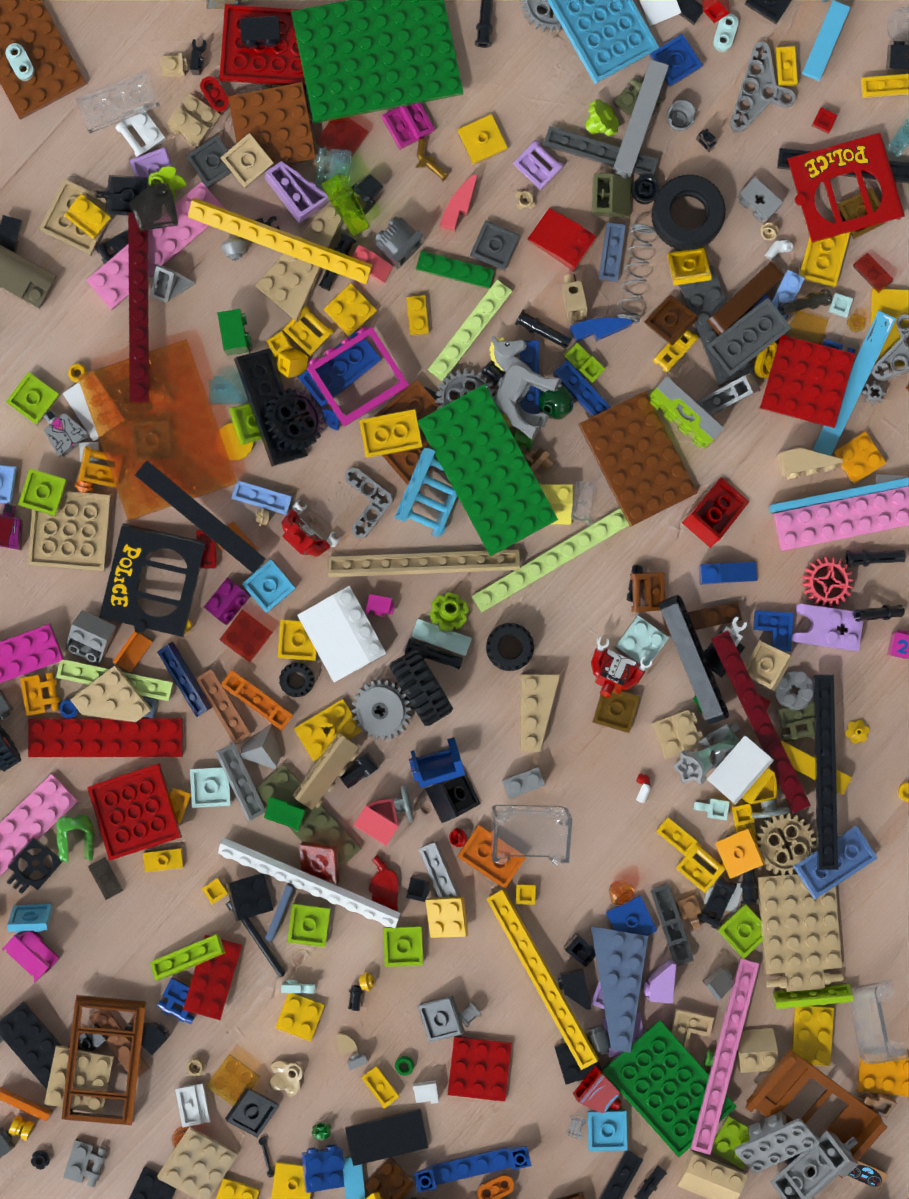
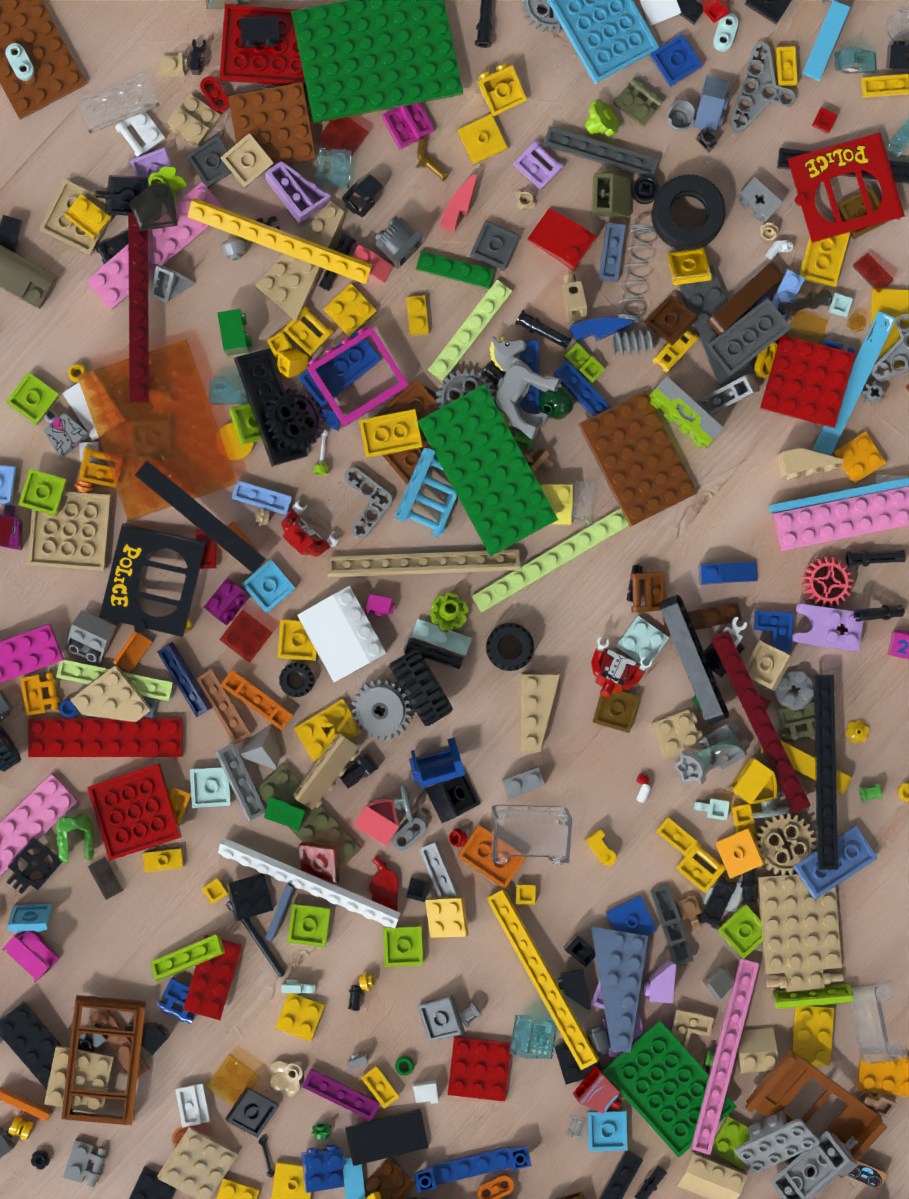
(195, 1071): tan plate -> none
(321, 466): none -> hinge
(341, 1094): none -> magenta plate
(346, 203): clear neon green slope -> none
(346, 1043): tan tile -> none
(409, 834): none -> light grey plate
(501, 88): none -> yellow plate
(533, 1037): none -> clear light blue slope
(603, 853): none -> yellow leg
(620, 892): clear orange cone -> none
(632, 342): none -> light grey piece
(640, 118): light grey brick -> none
(712, 101): none -> sand blue brick
(715, 512): red slope -> none
(740, 769): white tile -> none
(855, 61): none -> clear light blue slope
(870, 792): none -> bright green bush

